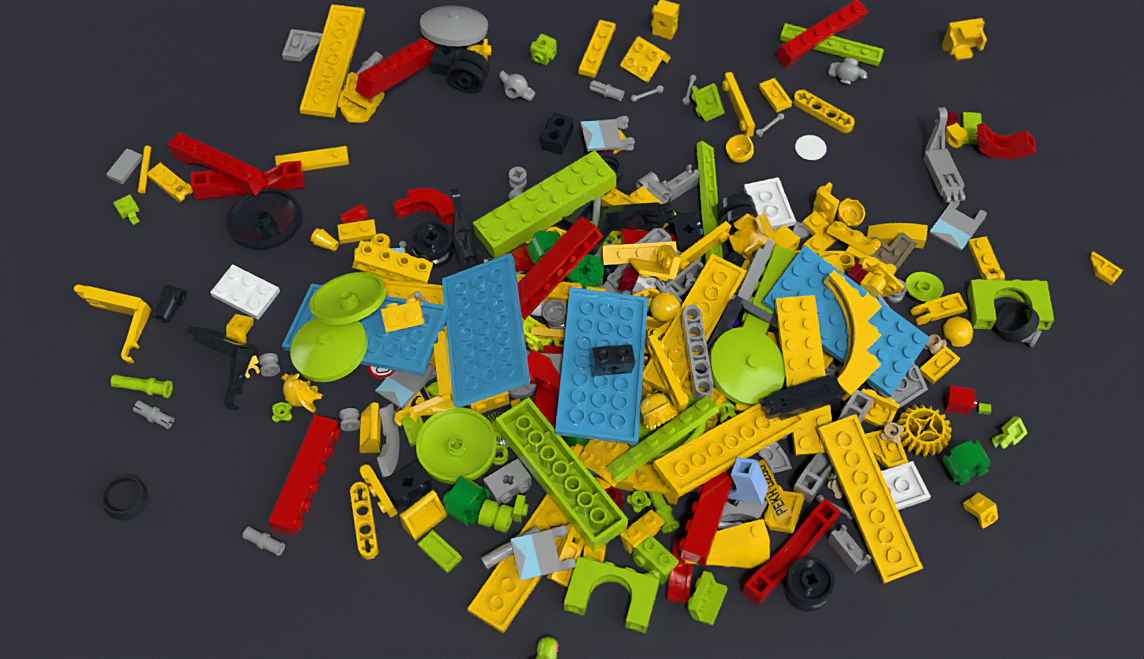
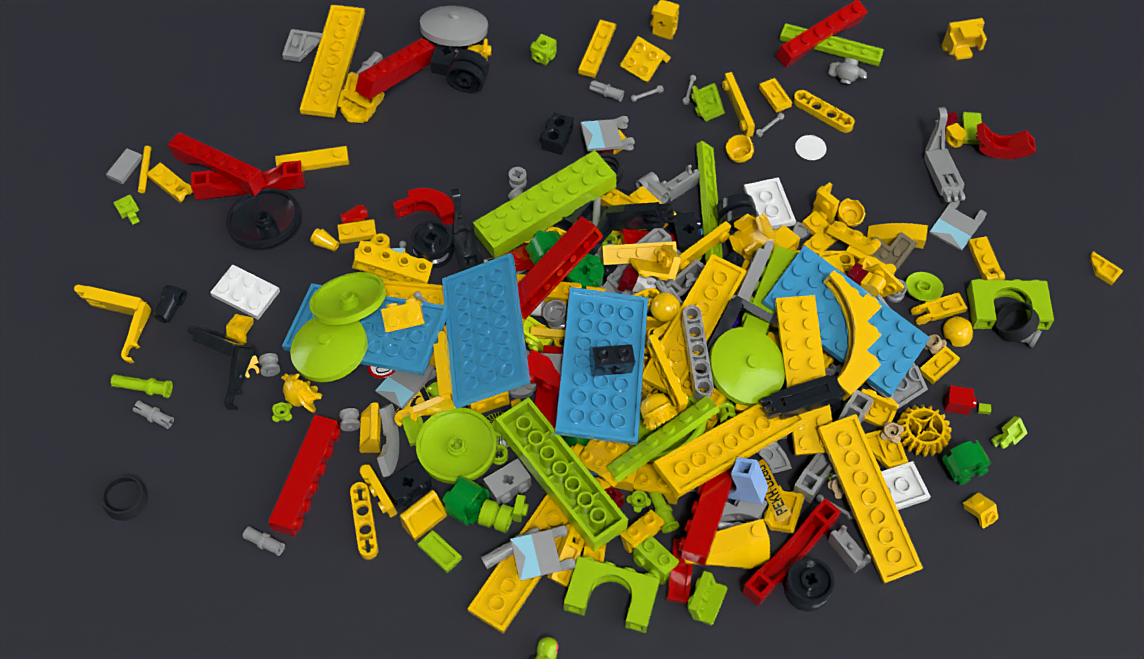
(516, 86): light grey piece -> none

